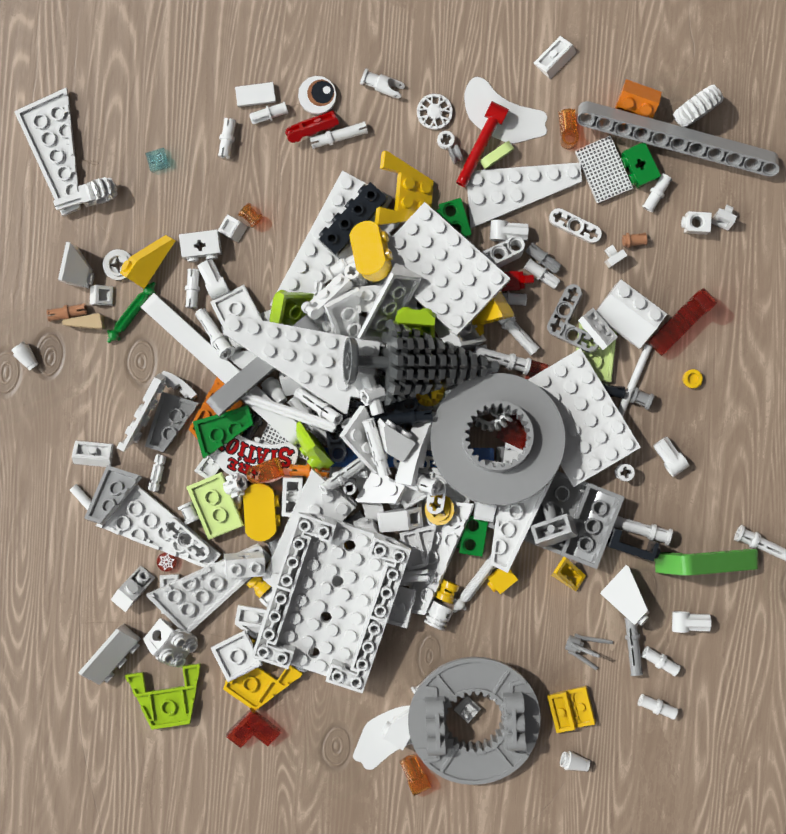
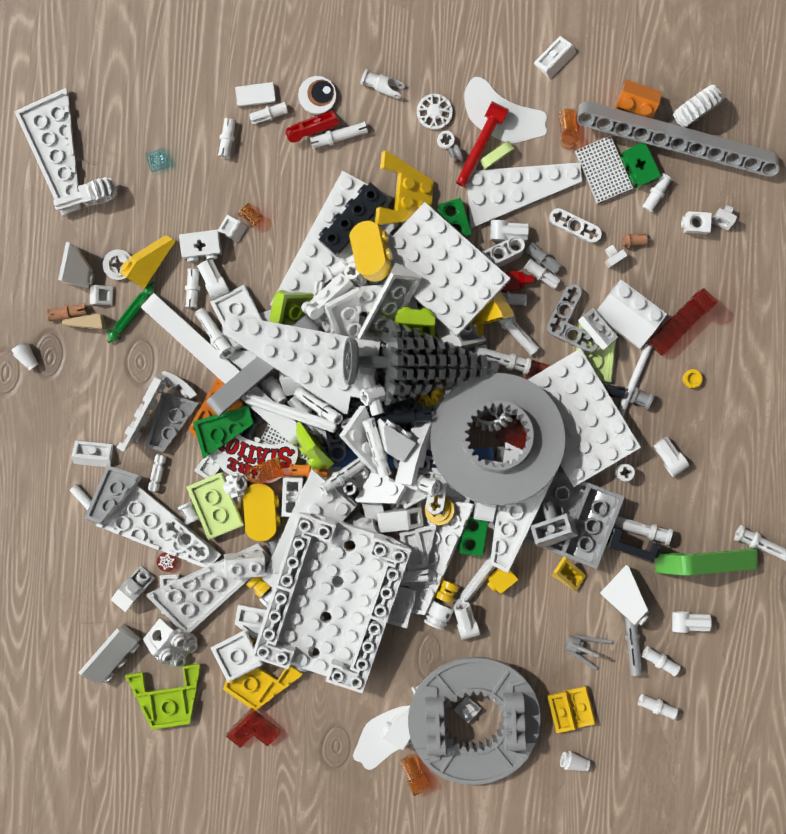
(466, 623): none -> white piece

